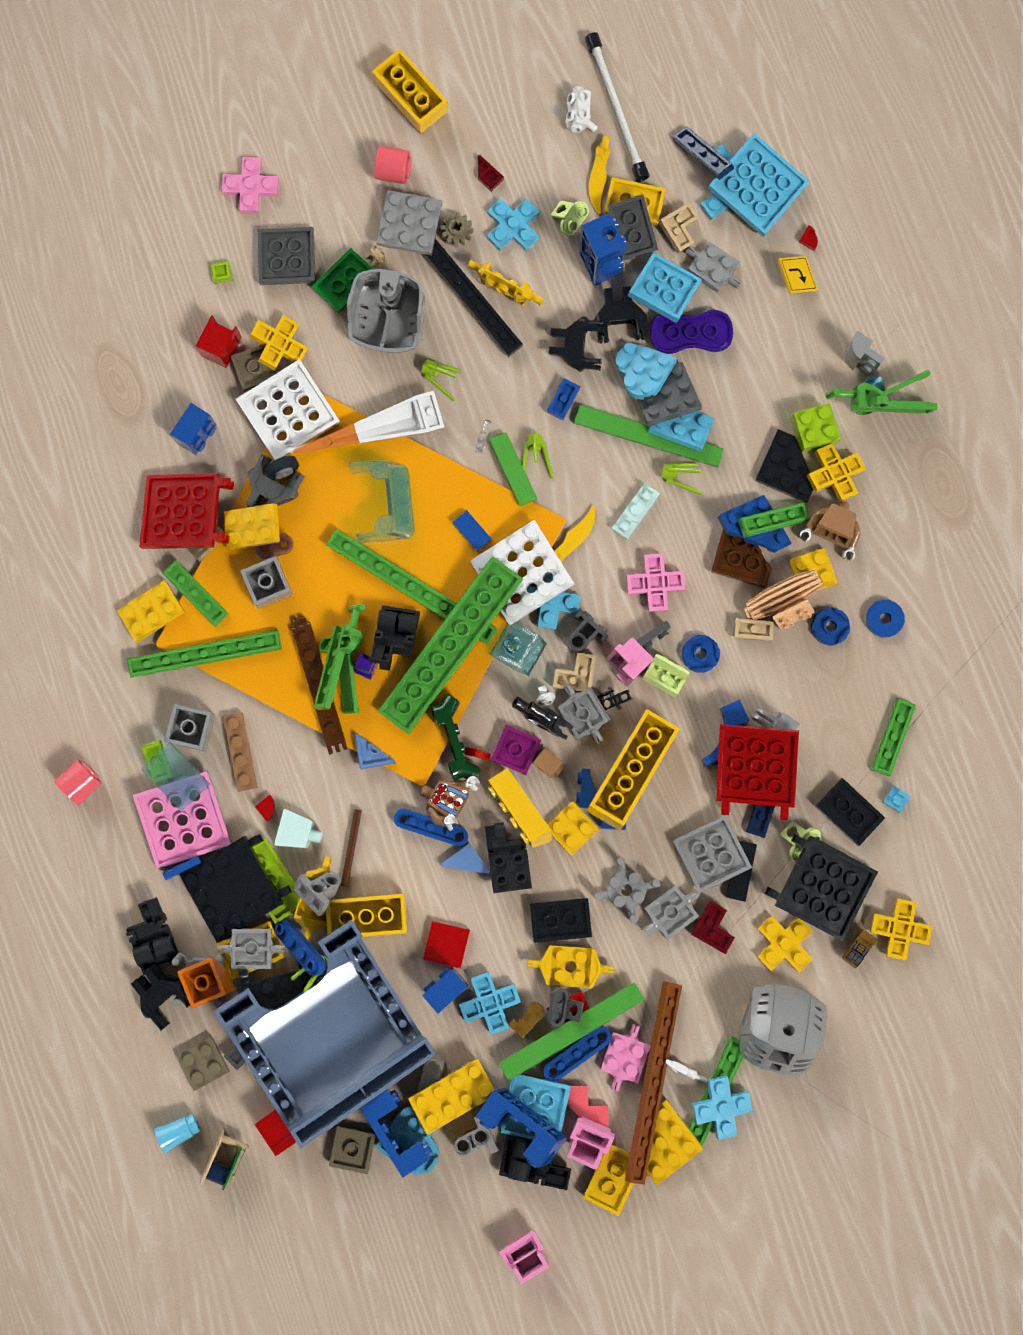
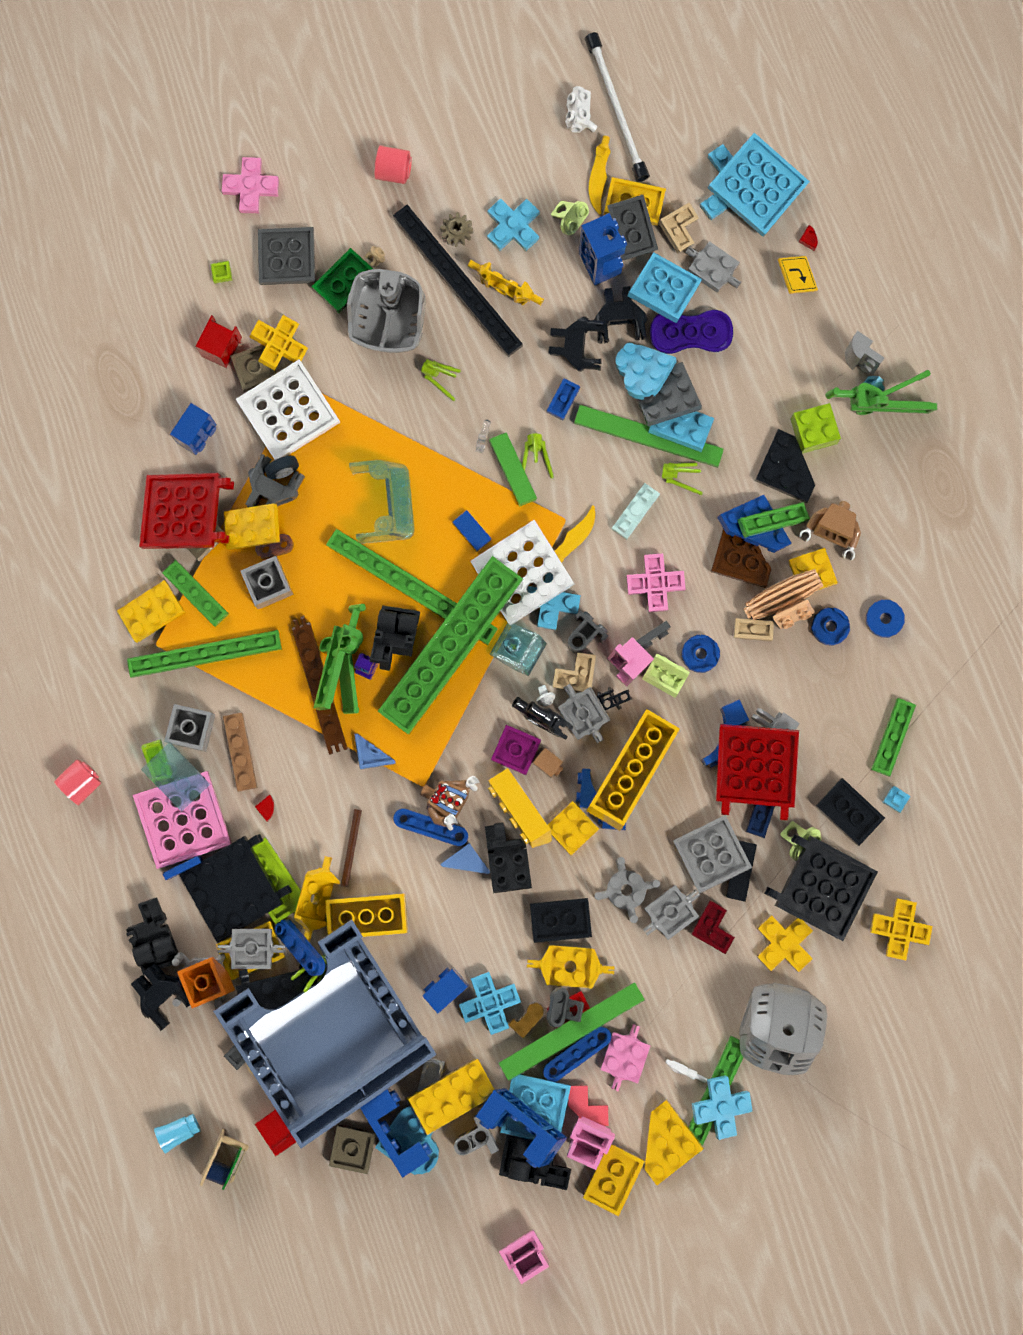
(203, 1063): dark tan plate -> none
(296, 831): light aqua torso -> none
(318, 892): light grey tile -> none
(406, 418): white plate -> none
(409, 222): light grey plate -> none
(410, 91): yellow brick -> none
(443, 714): dark green plate -> none
(446, 944): red tile -> none
(477, 753): red tile -> none
(488, 174): dark red tile -> none
(653, 1083): dark orange plate -> none
(703, 152): tile -> none
(836, 472): yellow plate -> none
(859, 948): leg -> none

